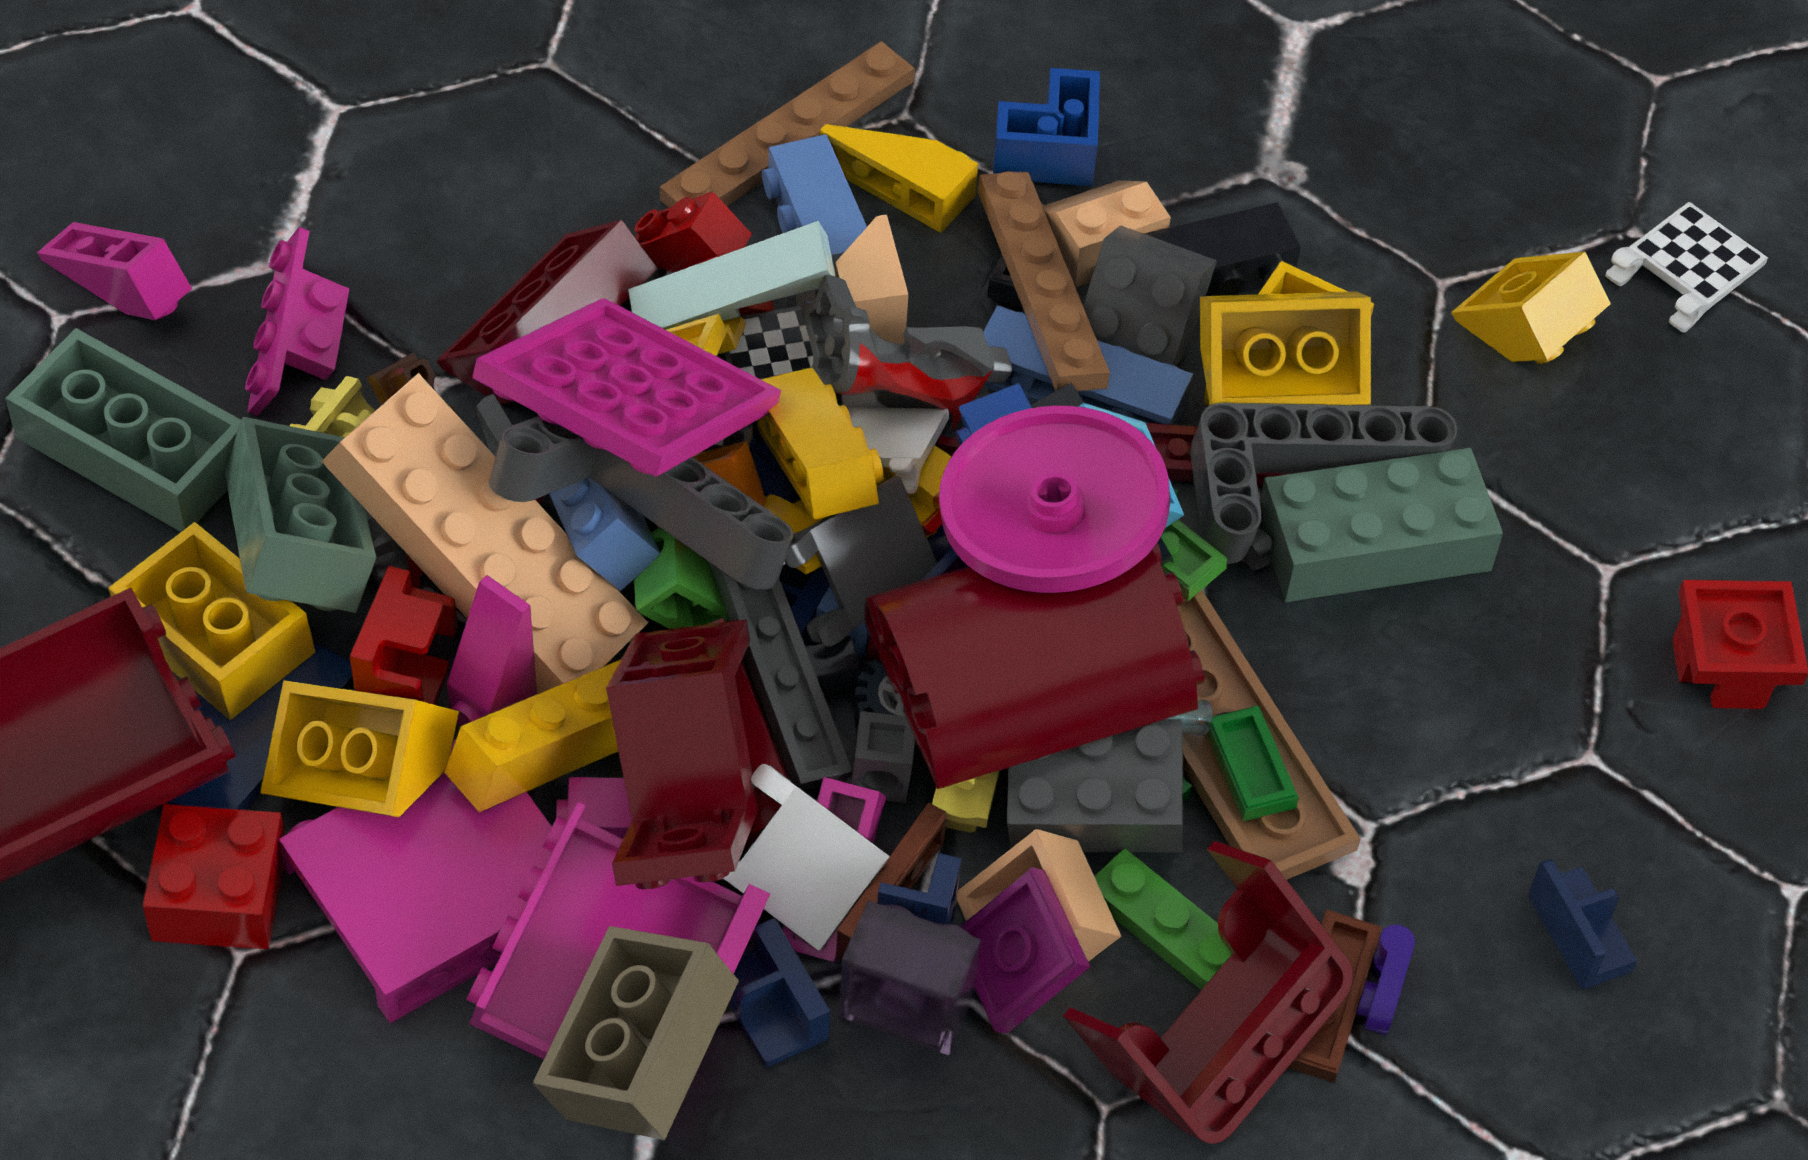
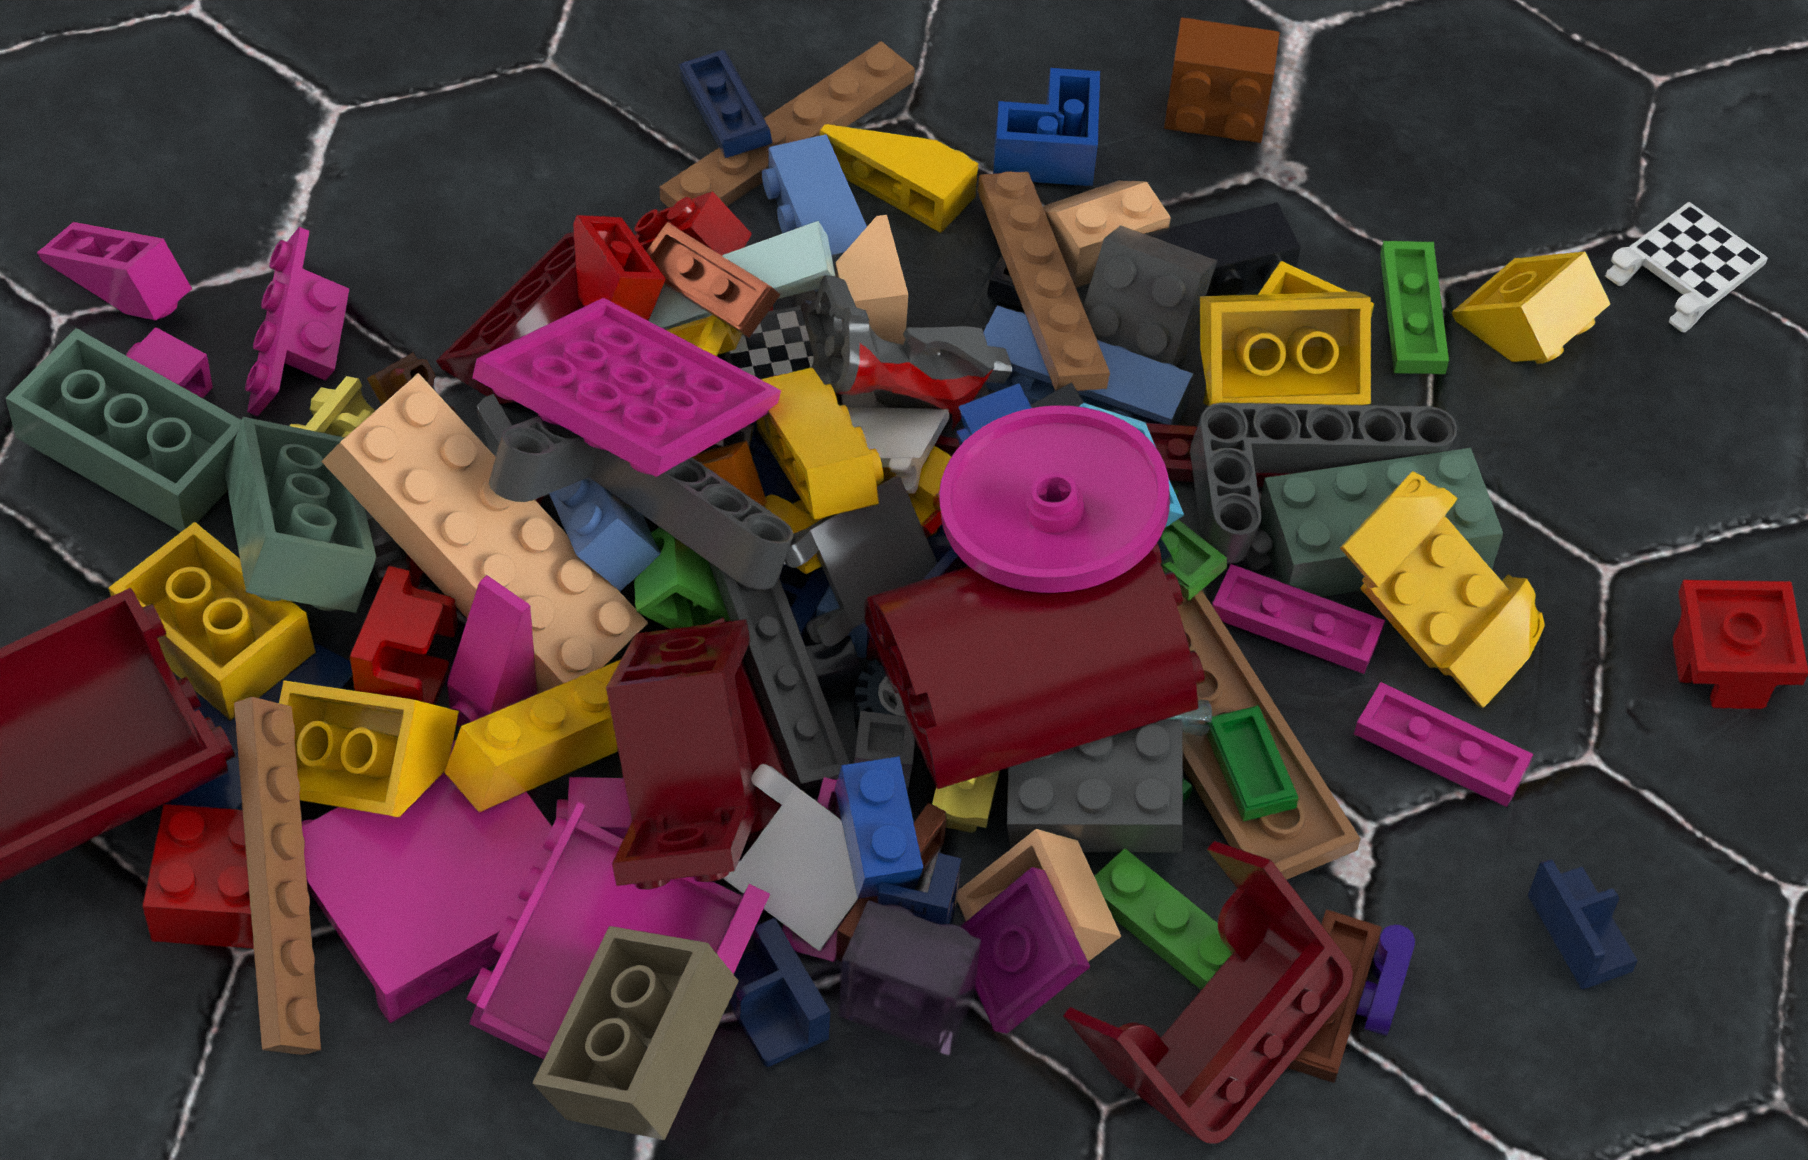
(174, 361): none -> dark pink brick
(277, 877): none -> medium nougat plate
(614, 265): none -> red slope
(711, 280): none -> tile
(725, 104): none -> dark blue tile
(878, 825): none -> blue brick
(1221, 80): none -> dark orange brick
(1298, 618): none -> dark pink plate
(1414, 307): none -> bright green plate
(1443, 591): none -> yellow piece
(1443, 744): none -> dark pink plate

